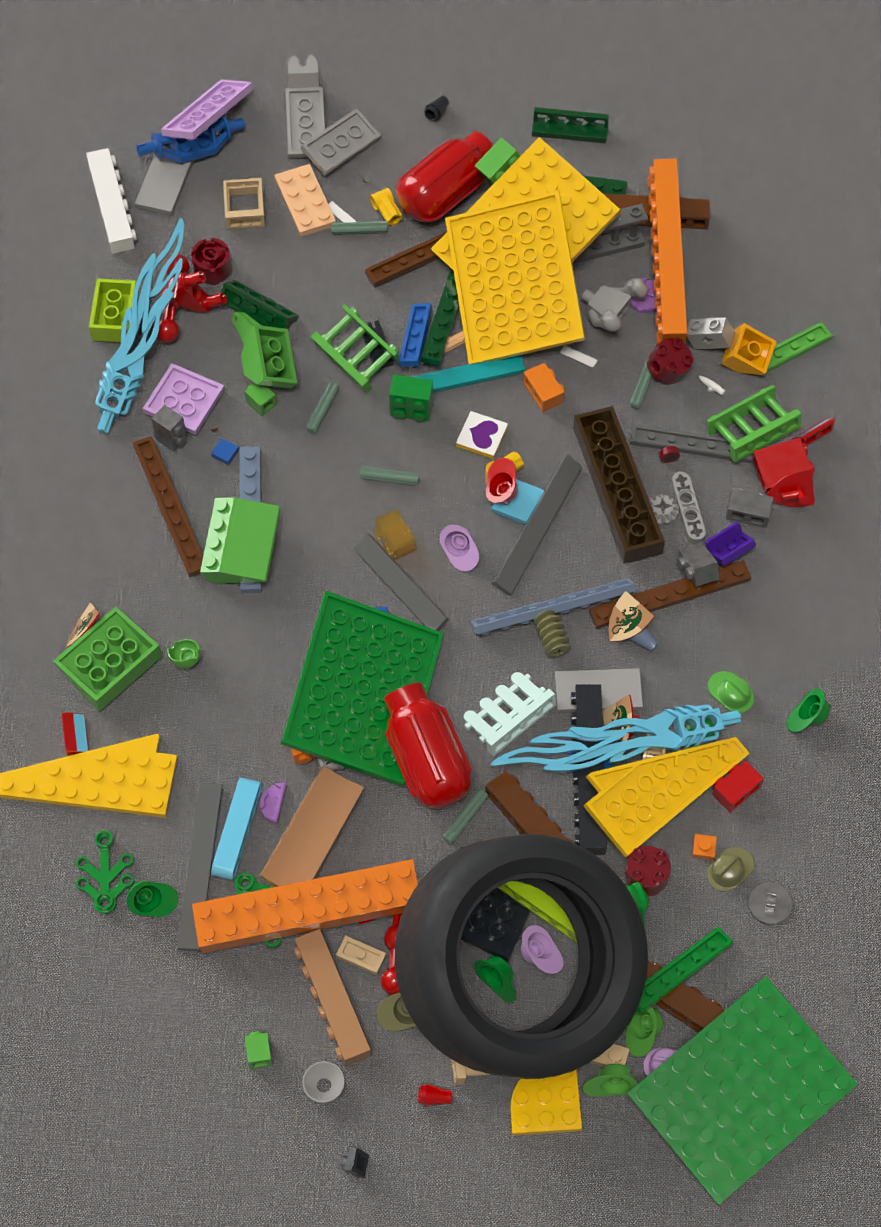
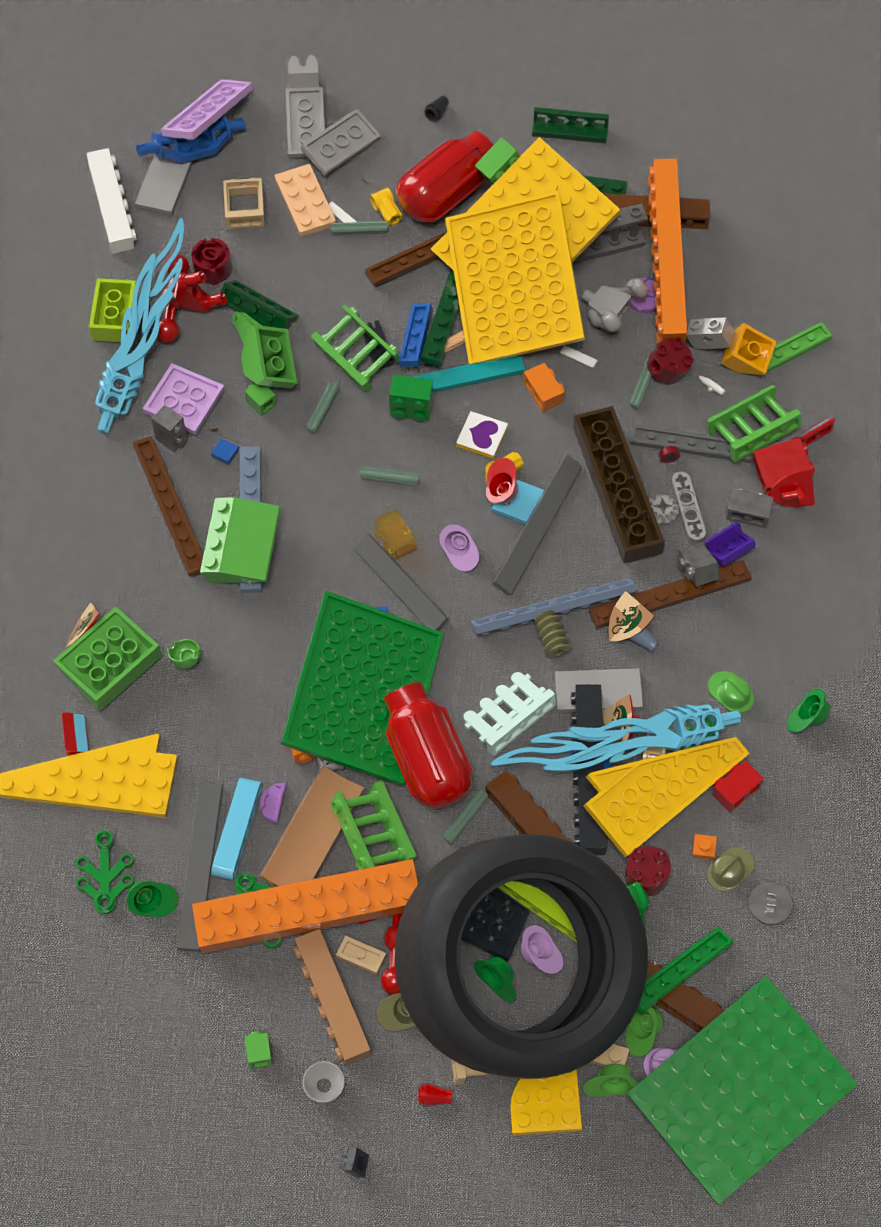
(385, 814): none -> bright green fence

